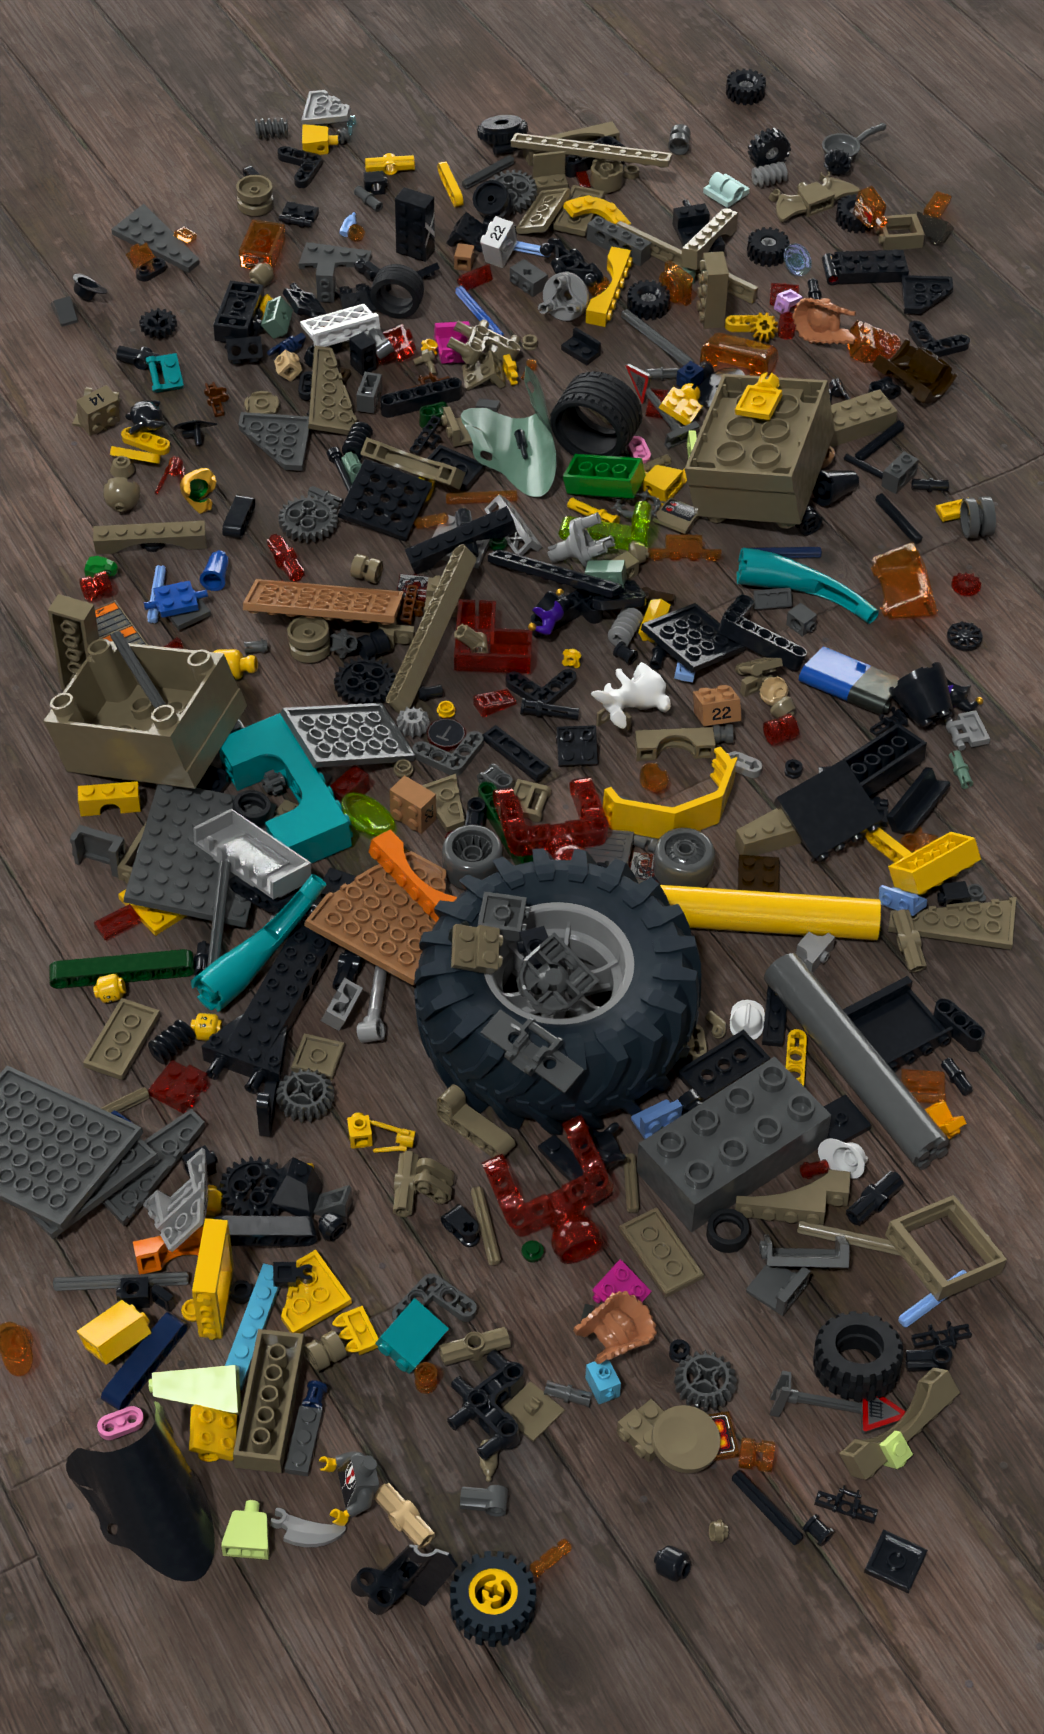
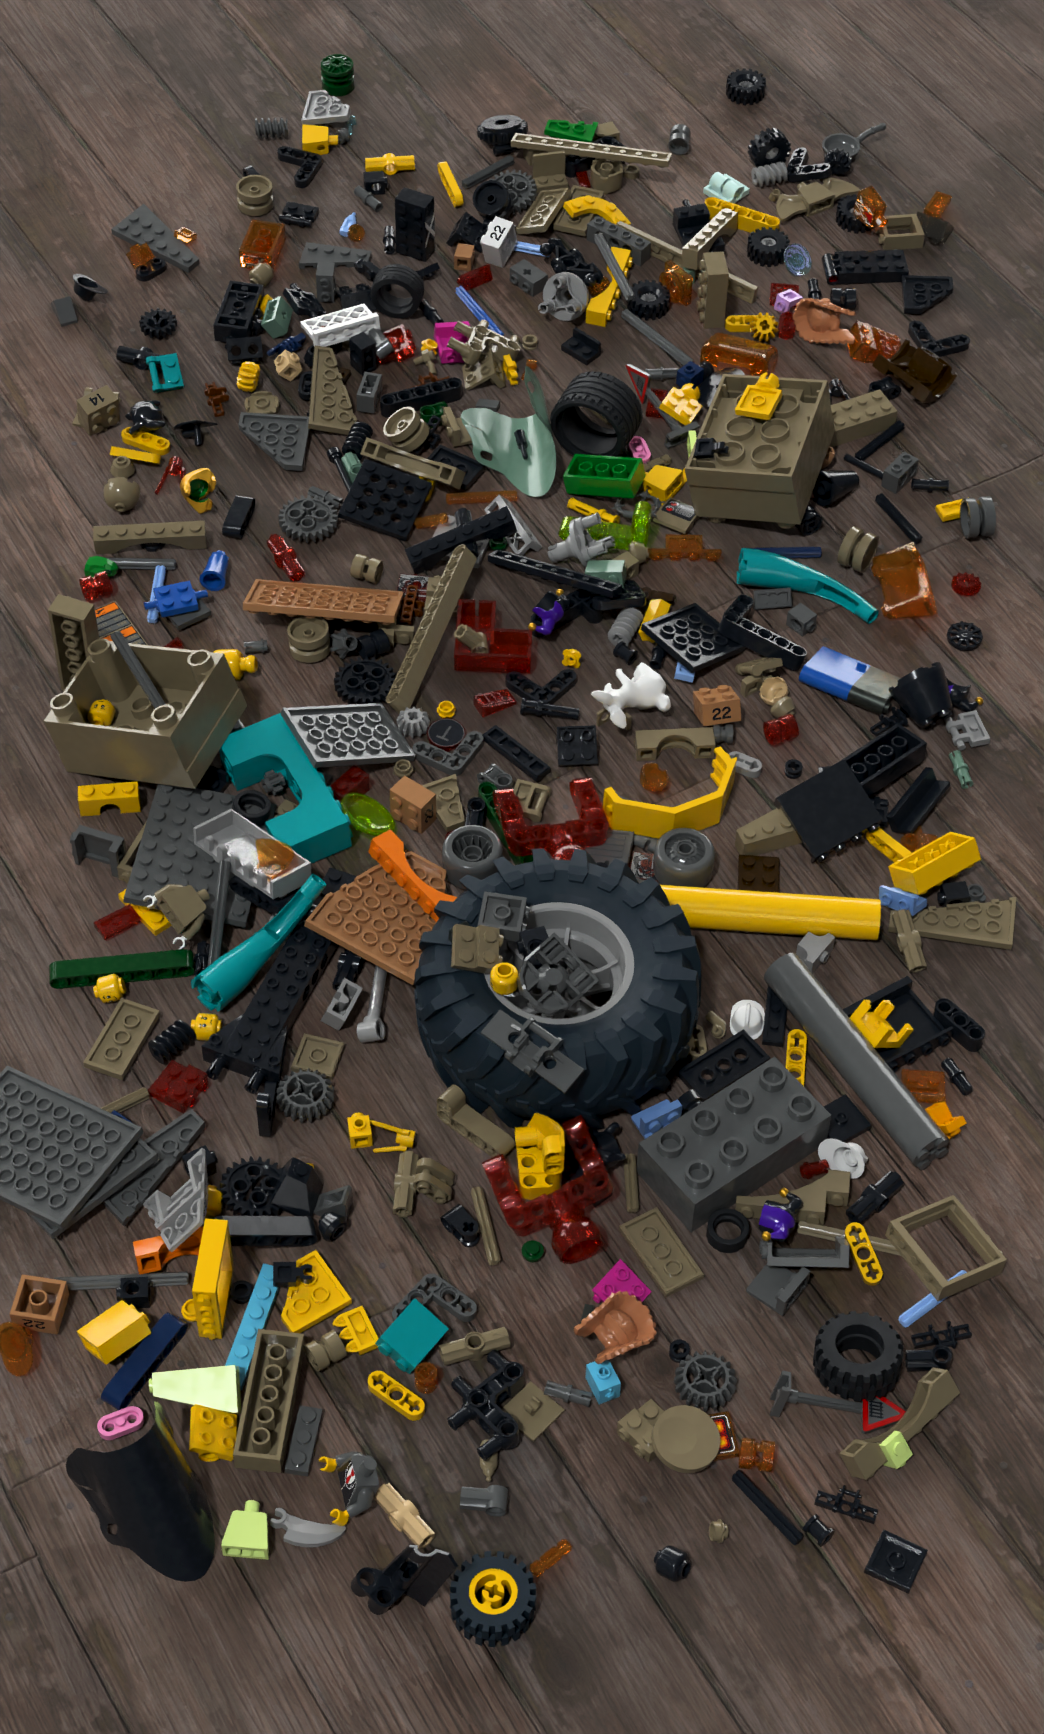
(40, 1304): none -> medium nougat brick
(101, 713): none -> yellow head
(143, 563): none -> dark grey axle
(163, 1298): black tile -> none
(182, 908): none -> dark tan torso
(248, 376): none -> yellow gear
(274, 852): none -> clear orange piece
(322, 1389): dark blue bush -> none
(337, 75): none -> dark green wheel
(389, 240): none -> black pin
(399, 1405): none -> yellow beam
(406, 429): none -> dark tan wheel
(430, 312): none -> black pin
(430, 692): black pin -> none
(504, 978): none -> yellow head
(544, 1156): none -> yellow panel
(565, 130): none -> green wing
(614, 267): none -> dark grey axle
(707, 447): none -> black plate
(747, 220): none -> yellow beam
(778, 1218): none -> piece
(799, 171): none -> black beam
(849, 297): none -> black wheel
(858, 549): none -> dark tan wheel
(859, 1262): none -> yellow beam
(876, 1028): none -> yellow panel

